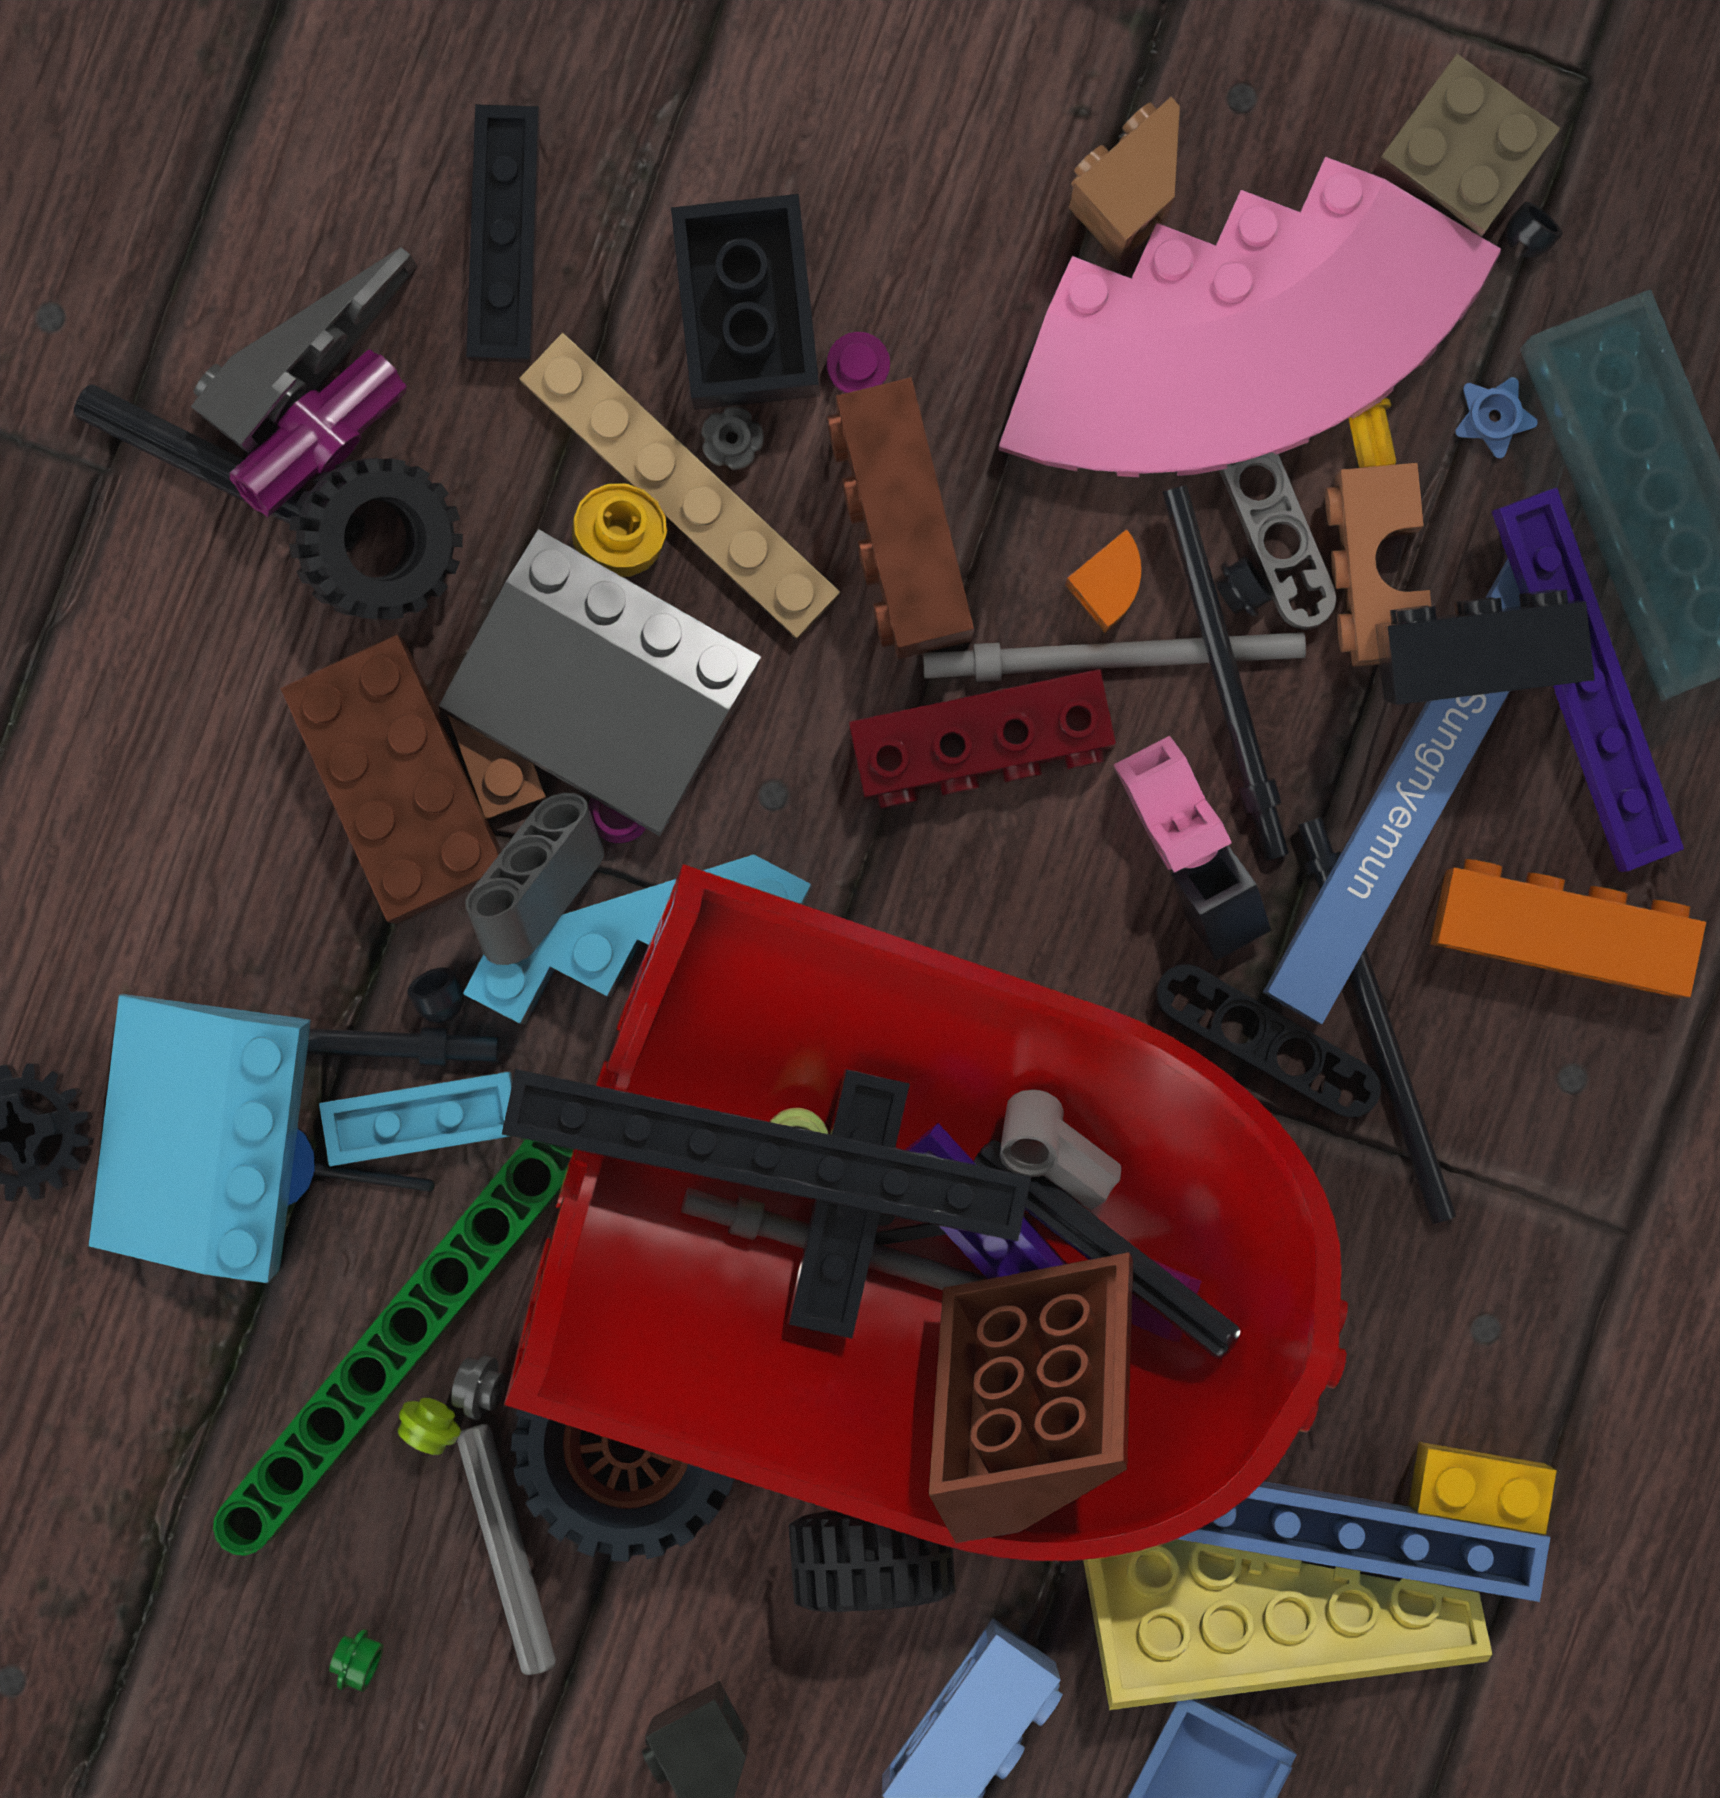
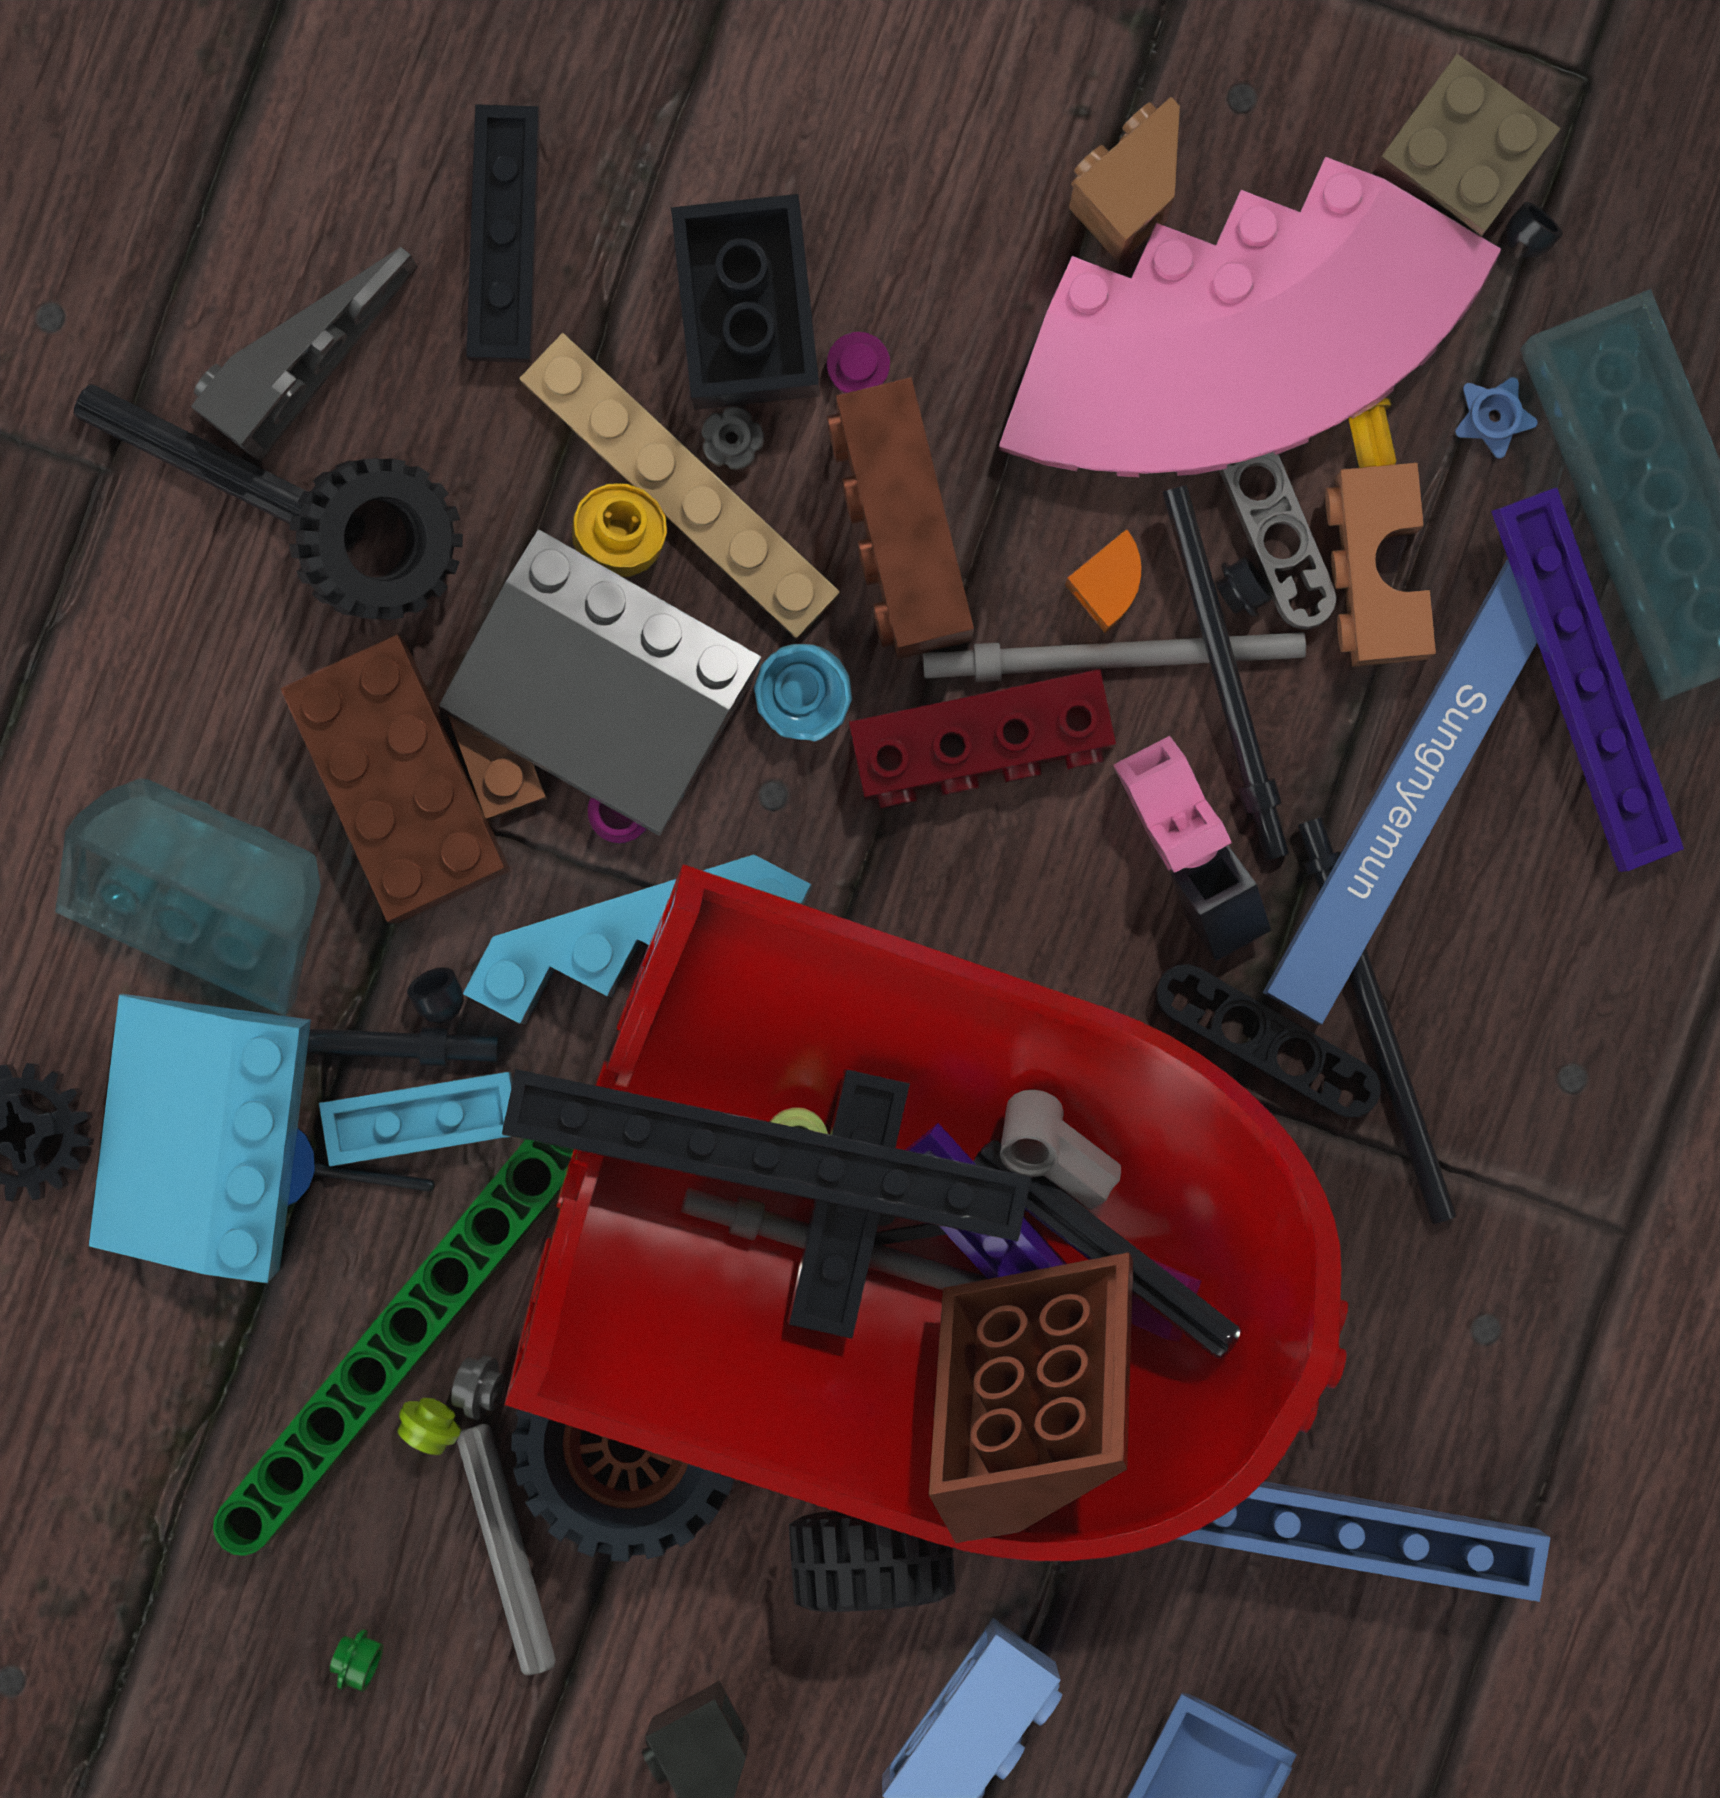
(192, 889): none -> clear light blue windscreen
(318, 432): magenta piece -> none
(534, 878): dark grey beam -> none
(803, 692): none -> medium azure hair
(1237, 1621): light yellow wing -> none
(1482, 1488): yellow brick -> none
(1484, 647): black brick -> none
(1568, 931): orange brick -> none

